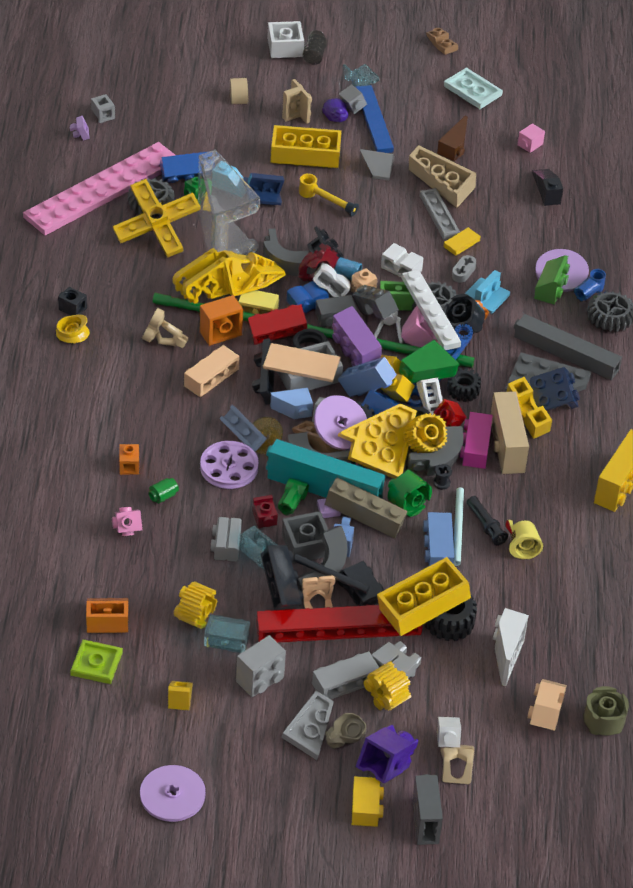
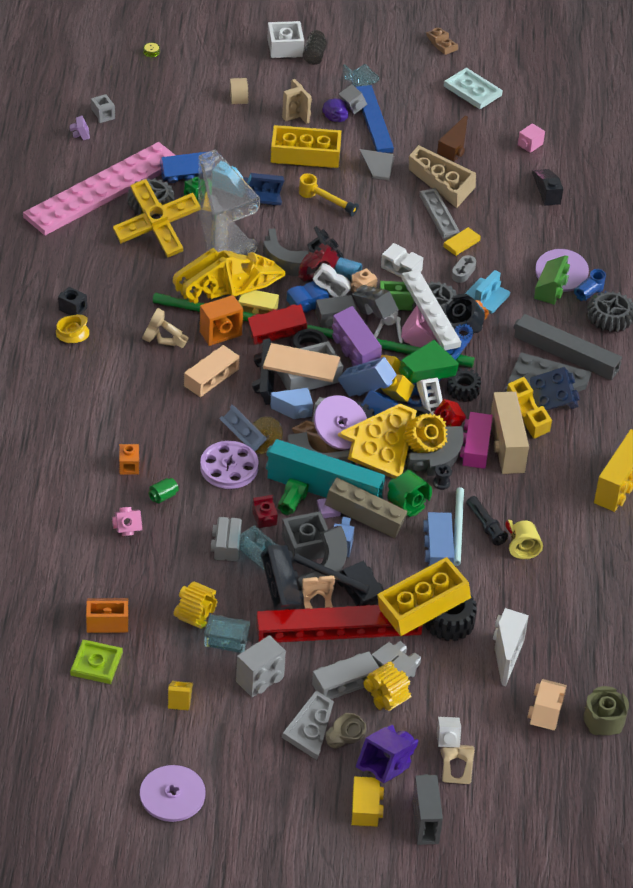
(151, 49): none -> tile

